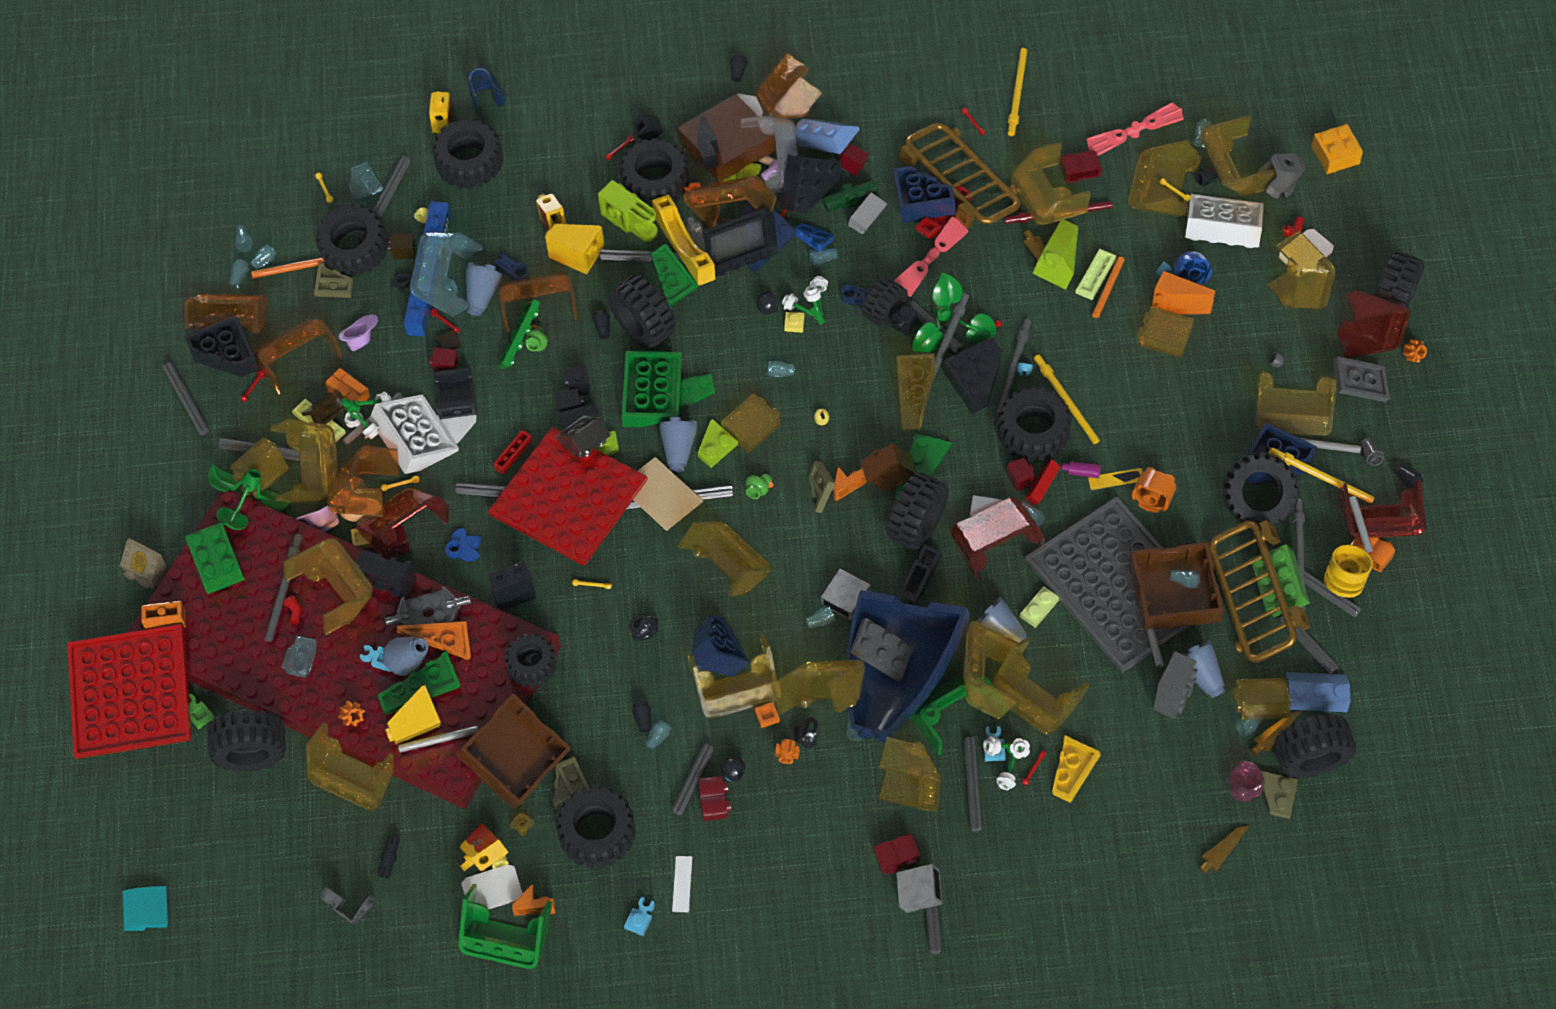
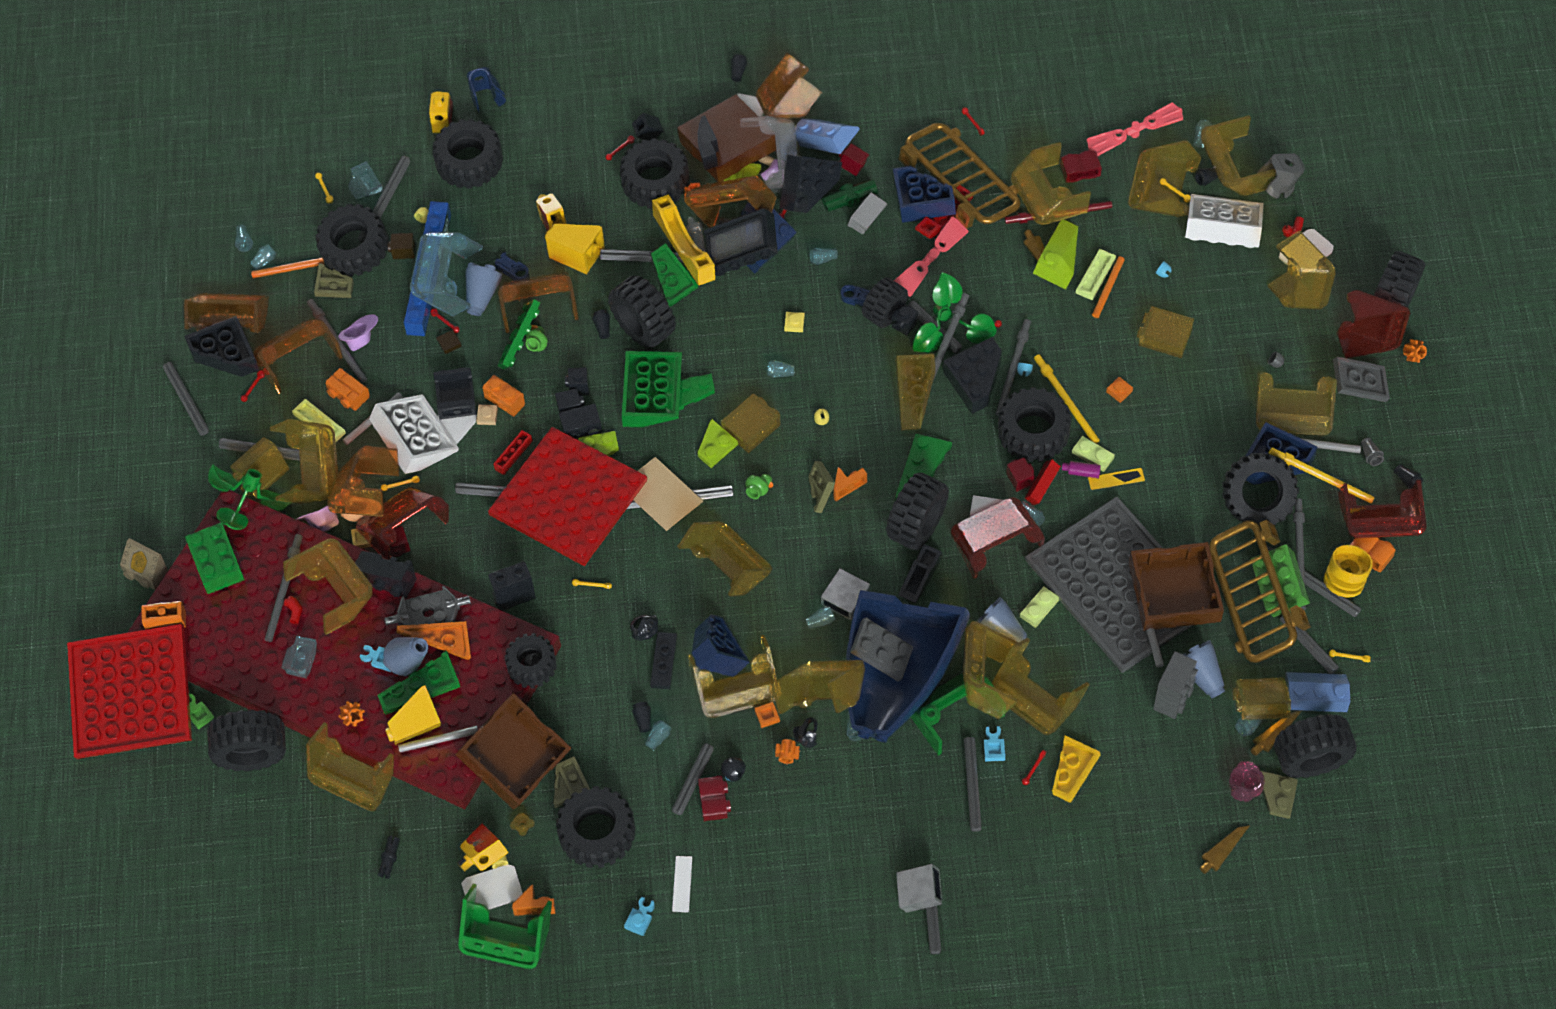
(144, 908): teal slope -> none
(238, 272): clear light blue cone -> none
(319, 314): none -> dark grey bar
(325, 408): dark brown panel -> none
(331, 897): dark grey piece -> none
(354, 418): plant -> none
(400, 277): black plate -> none
(444, 359): dark red brick -> none
(465, 544): blue plate -> none
(487, 414): none -> tan plate
(503, 395): none -> orange brick
(583, 436): clear smoke slope -> none
(627, 211): lime brick -> none
(663, 660): none -> black plate
(677, 441): sand blue cone -> none
(767, 303): black piece -> none
(812, 294): white plant -> none
(813, 236): blue wing -> none
(889, 467): reddish brown brick -> none
(897, 854): dark red brick -> none
(910, 776): clear yellow windscreen -> none
(1013, 118): yellow bar -> none
(1017, 749): white plant -> none
(1092, 453): none -> yellowish green plate
(1119, 389): none -> orange plate
(1154, 490): orange brick -> none
(1182, 296): orange slope -> none
(1186, 578): clear light blue cone -> none
(1193, 267): blue cylinder -> none
(1332, 653): none -> yellow hinge
(1337, 149): light orange brick -> none
(1360, 524): light grey bar -> none

